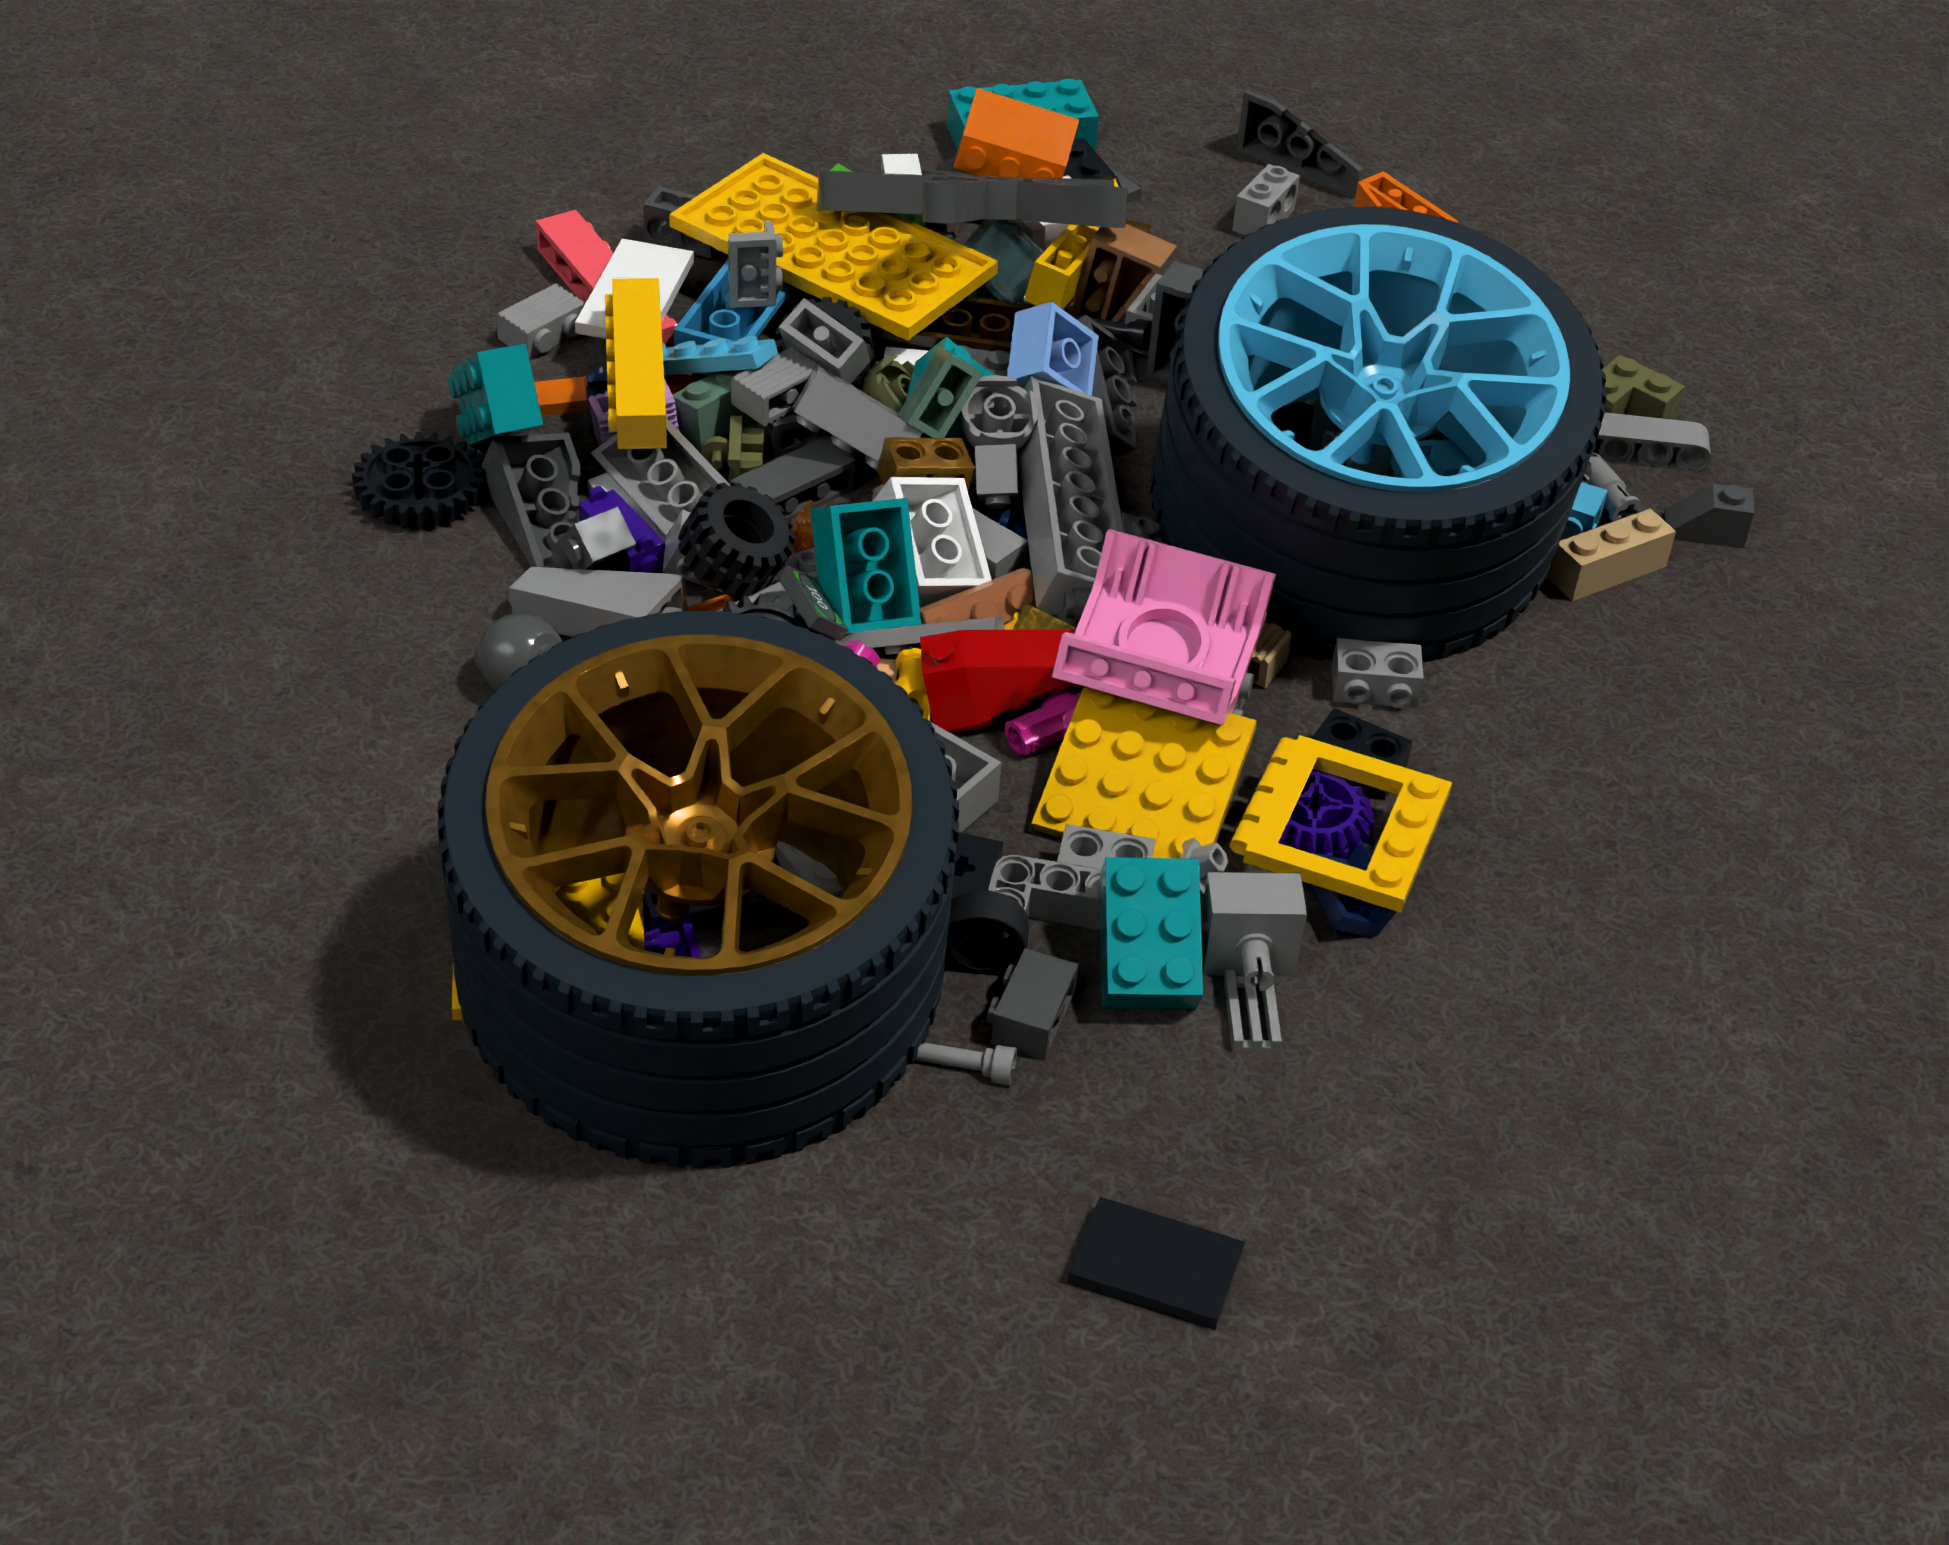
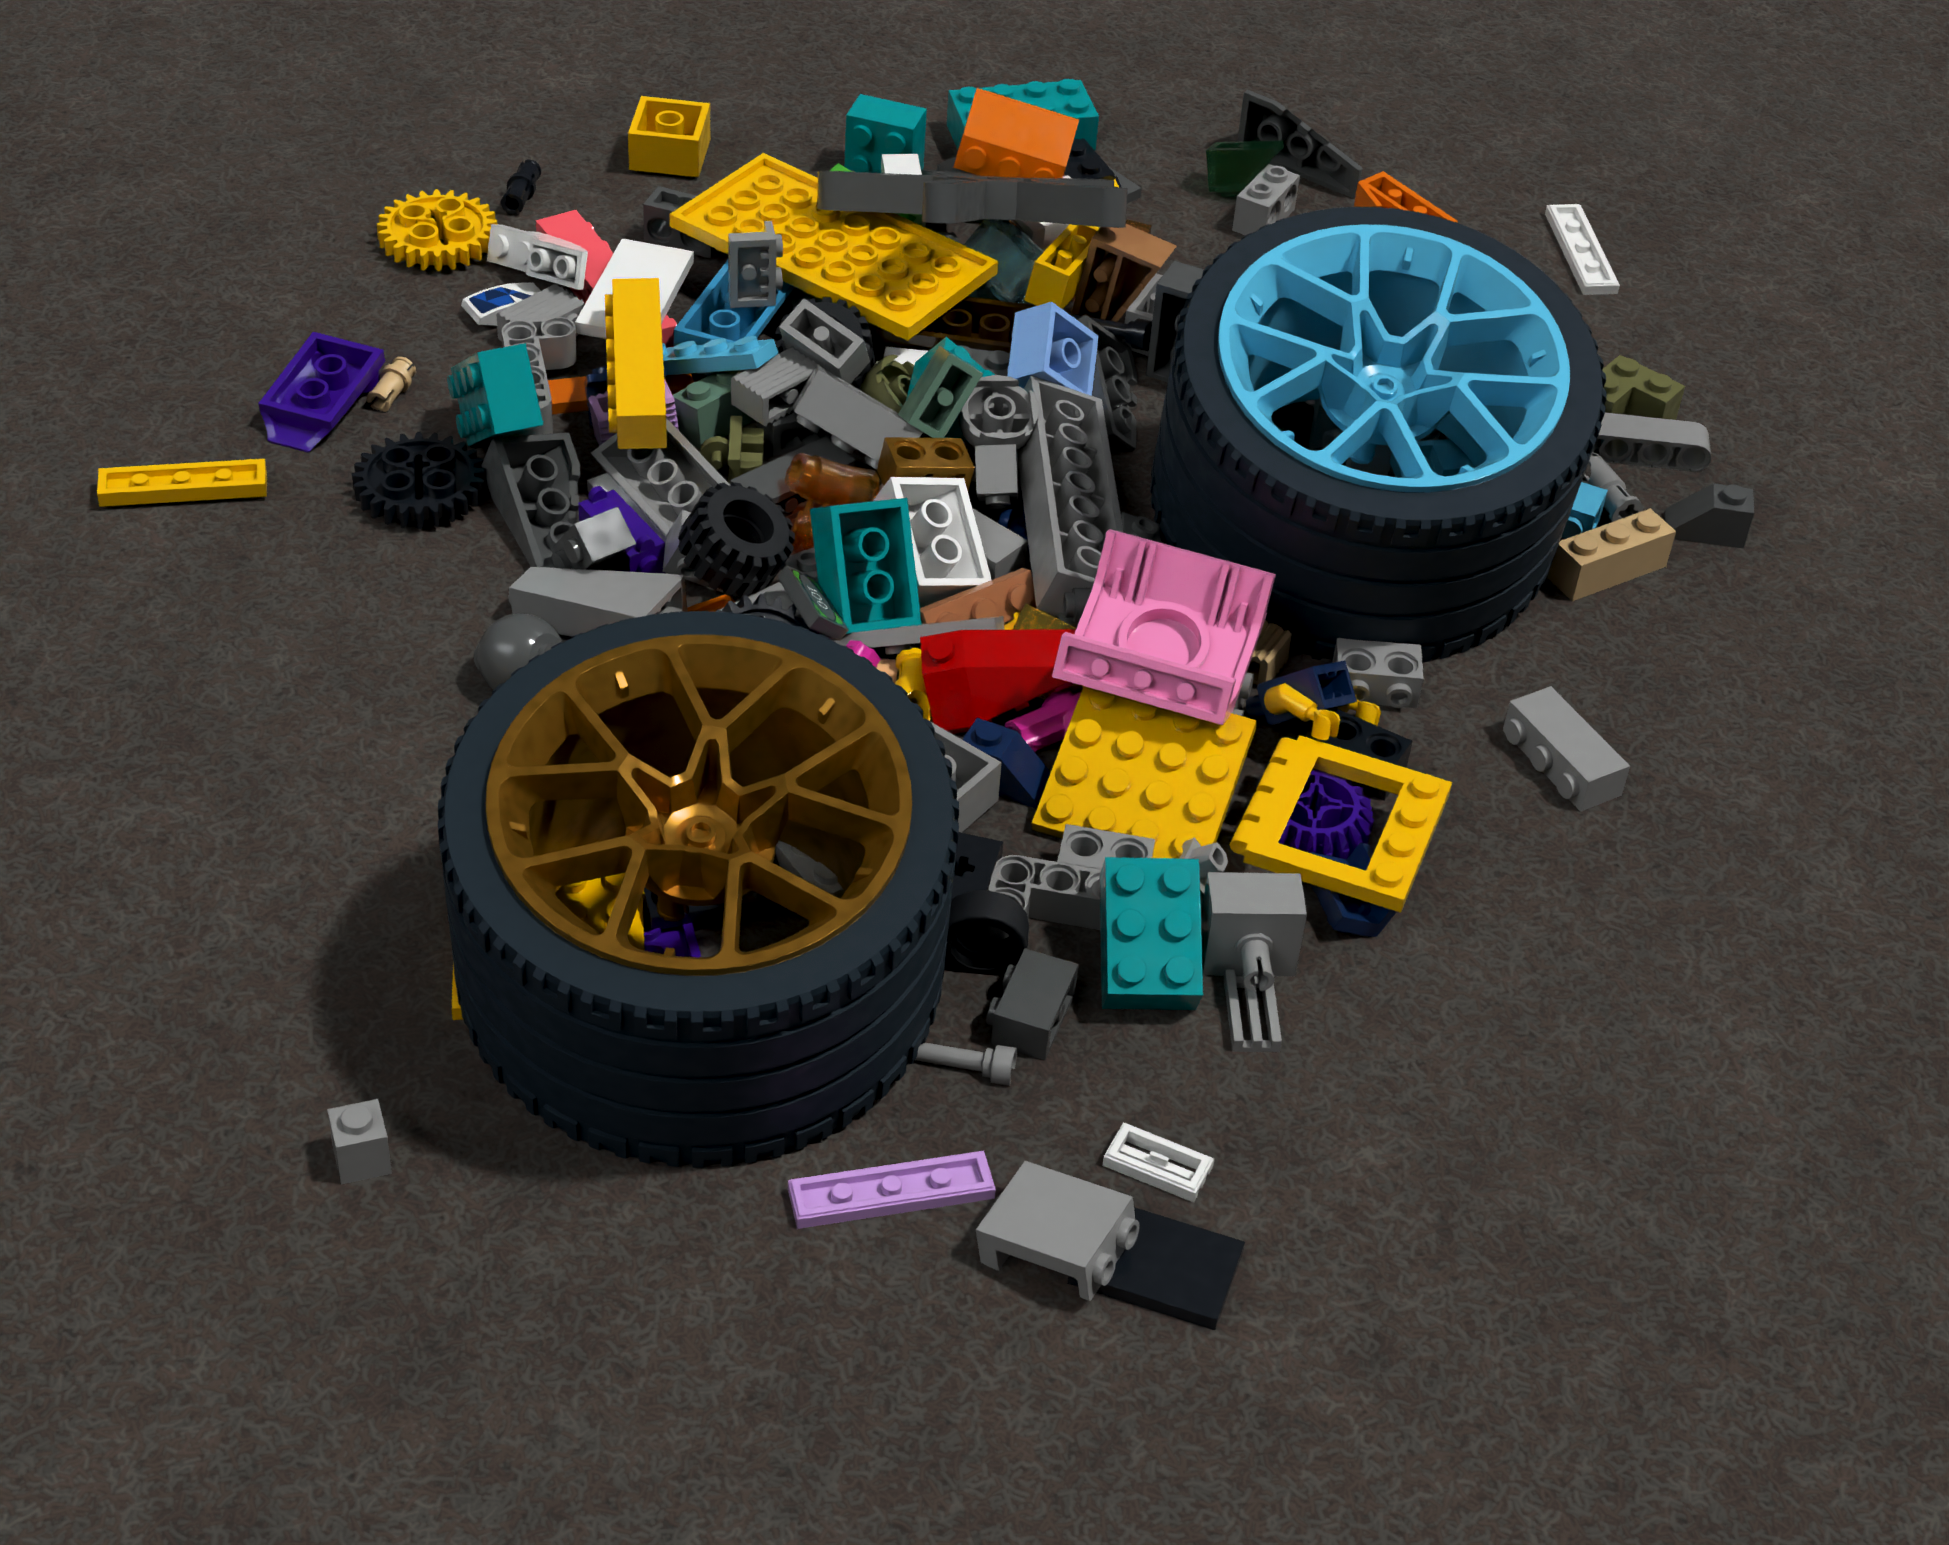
(182, 482): none -> yellow plate
(318, 389): none -> dark purple slope
(359, 1141): none -> light grey brick
(393, 381): none -> tan pin
(414, 236): none -> yellow gear
(488, 302): none -> slope
(521, 186): none -> black pin
(538, 255): none -> white slope
(549, 347): none -> light grey beam
(669, 136): none -> yellow brick
(830, 481): none -> clear orange plant
(880, 128): none -> teal brick
(890, 1189): none -> lavender tile
(1022, 771): none -> dark blue slope
(1059, 1226): none -> light grey panel
(1154, 1167): none -> white tile
(1237, 163): none -> clear green slope
(1310, 696): none -> torso
(1565, 748): none -> light grey brick
(1582, 249): none -> white tile

